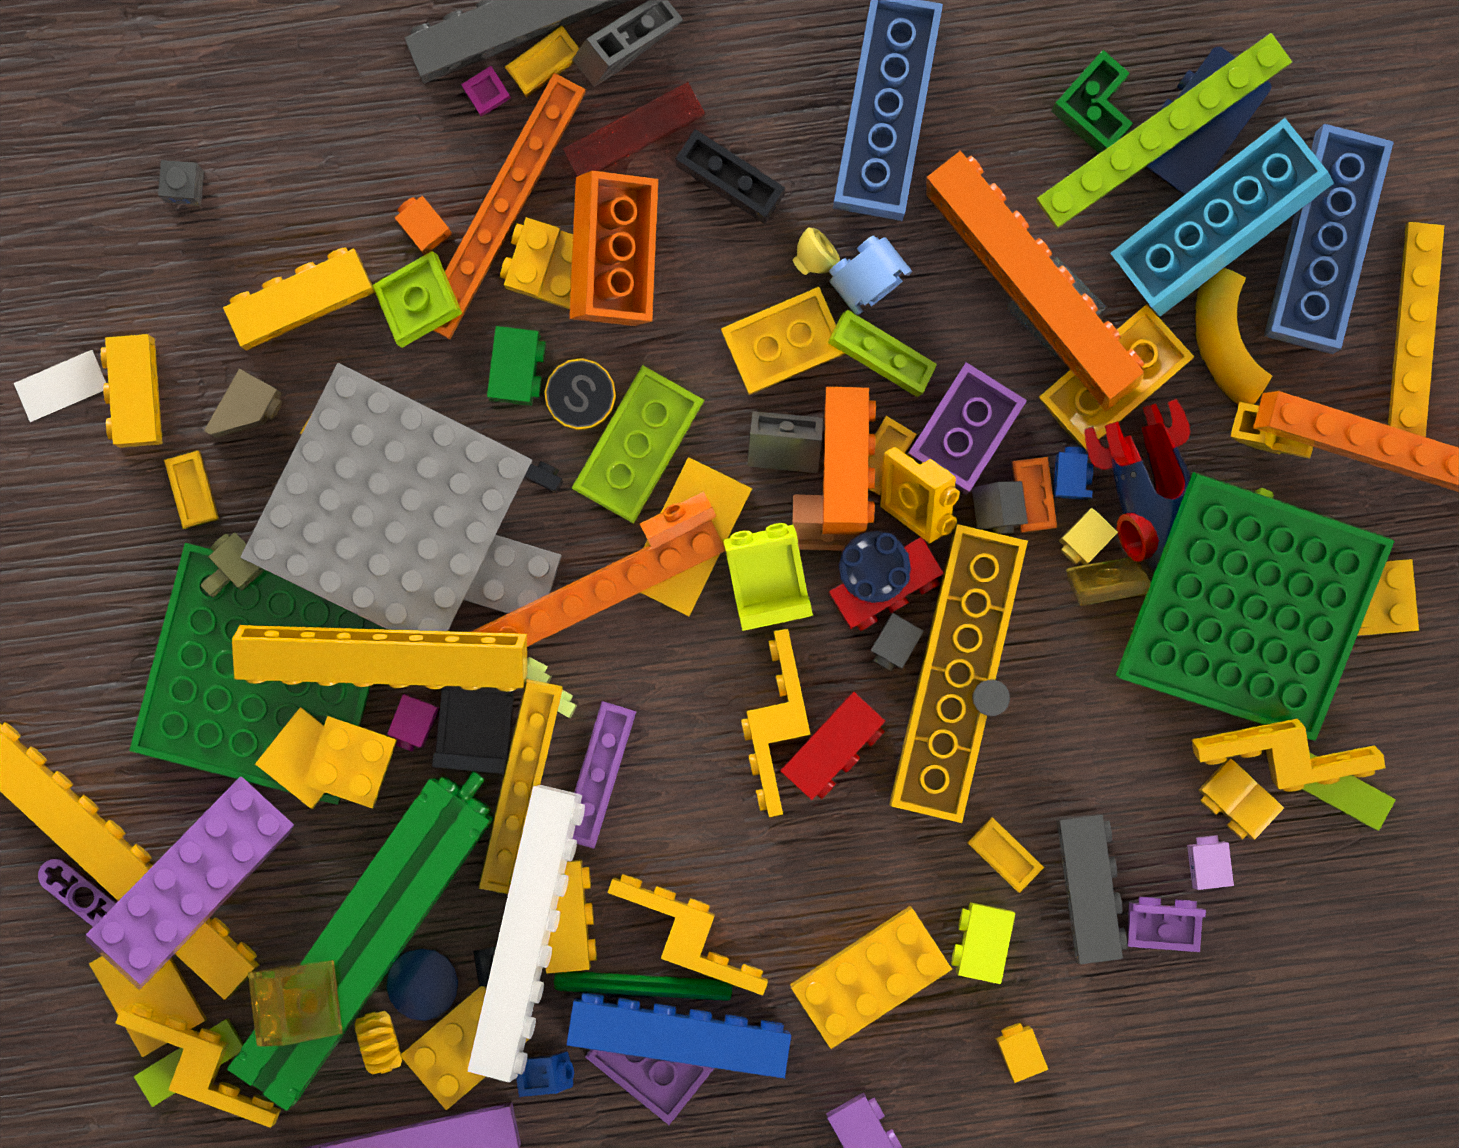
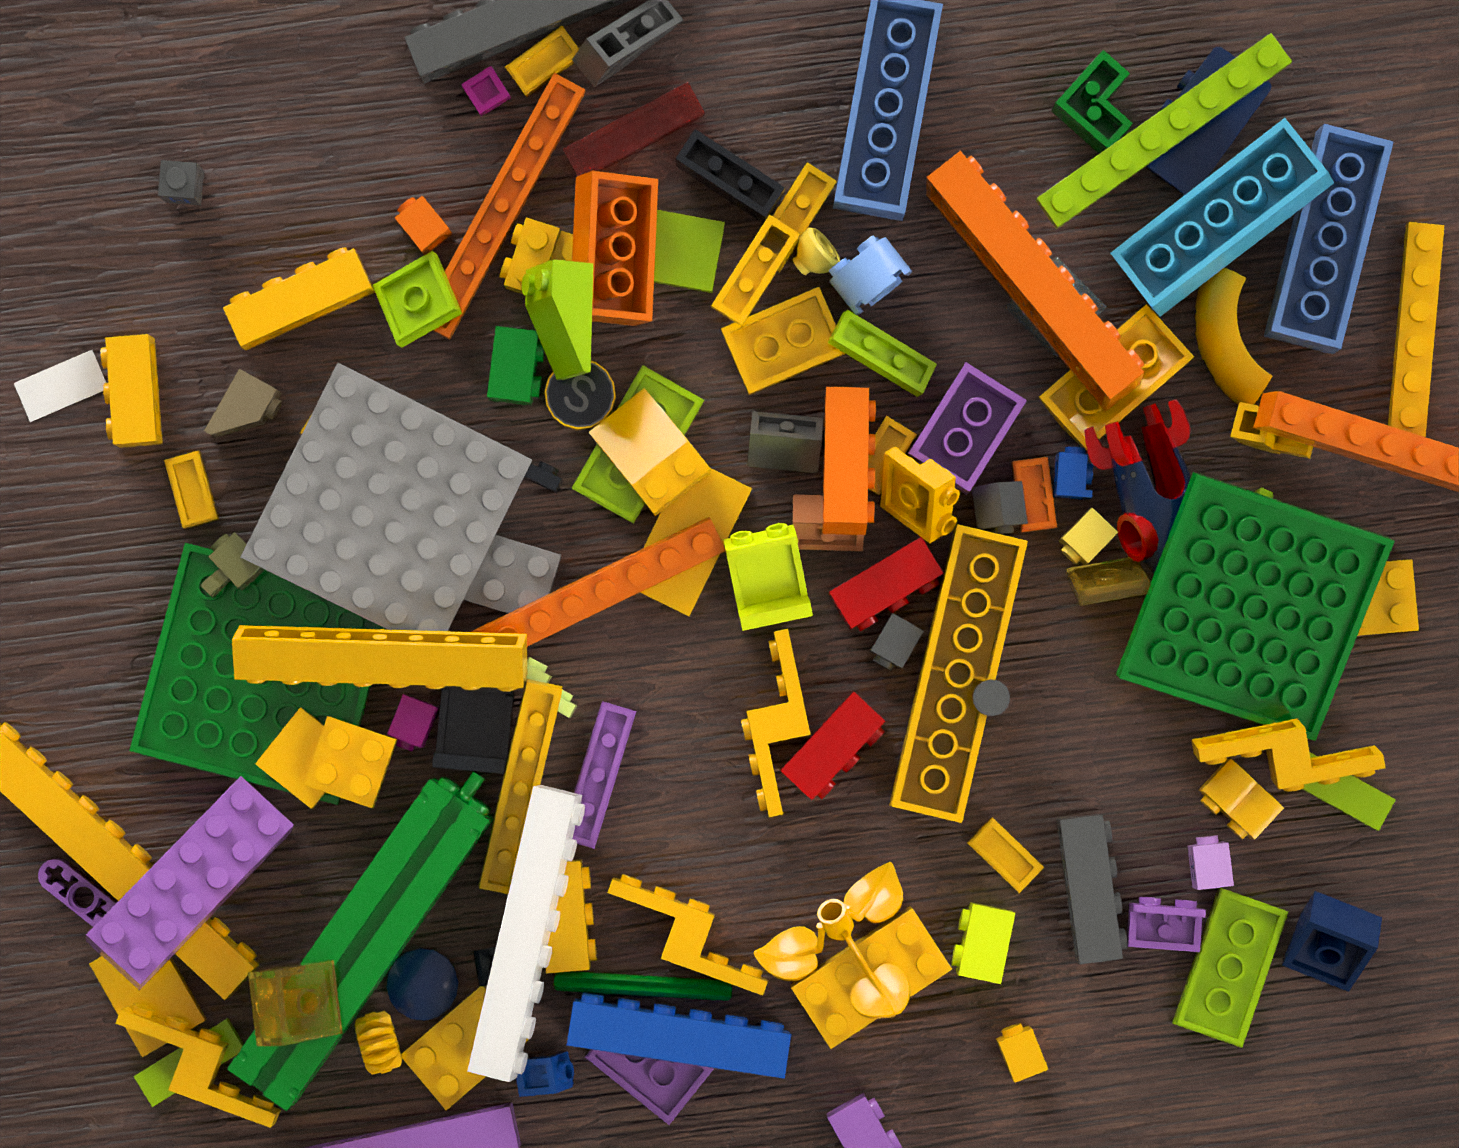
(561, 310): none -> lime slope
(650, 451): none -> yellow slope
(678, 520): orange plate -> none
(687, 251): none -> lime tile
(773, 244): none -> yellow bracket
(793, 951): none -> yellow plant
(874, 567): dark blue dish -> none
(1230, 967): none -> lime tile
(1333, 941): none -> dark blue slope

